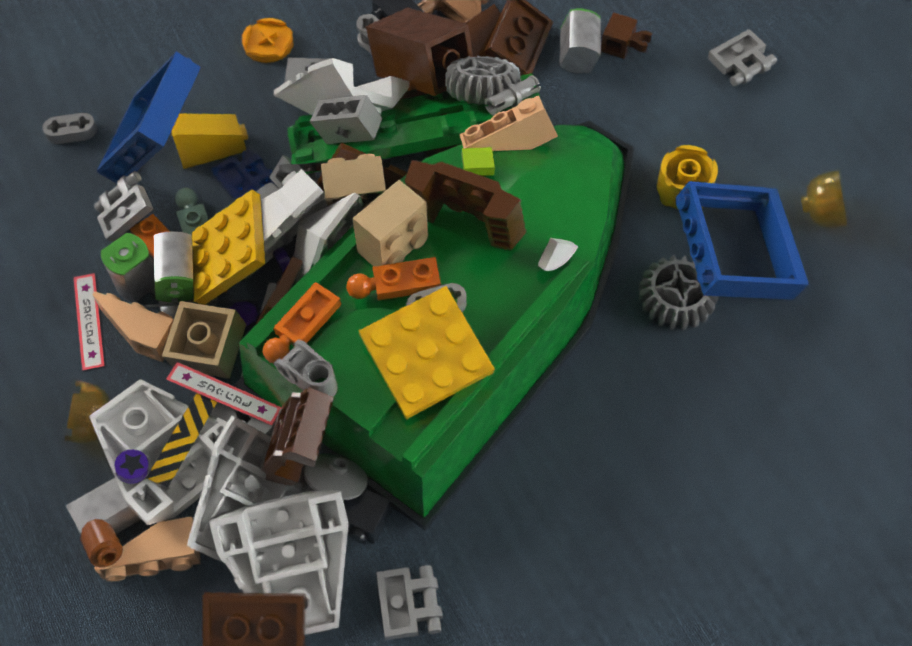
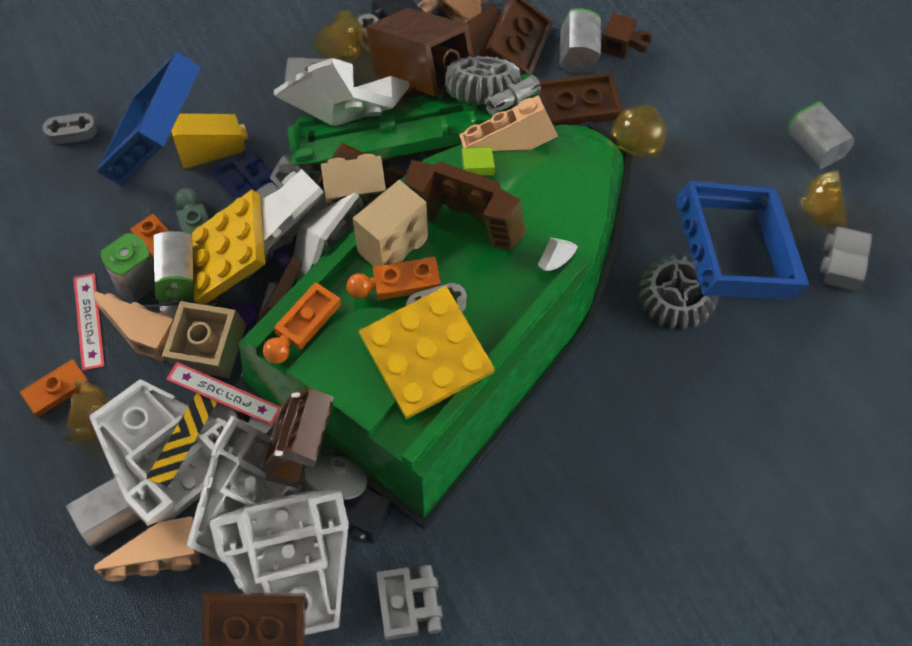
(53, 388): none -> orange plate
(101, 543): dark orange brick -> none
(125, 211): light grey plate -> none
(131, 466): dark purple tile -> none
(267, 40): light orange tile -> none
(304, 366): light grey piece -> none
(341, 39): none -> clear yellow cylinder
(346, 119): light grey brick -> none
(581, 99): none -> reddish brown tile
(640, 130): none -> clear yellow cylinder
(680, 167): yellow brick -> none
(739, 50): light grey plate -> none
(820, 135): none -> flat silver piece
(846, 258): none -> light grey brick

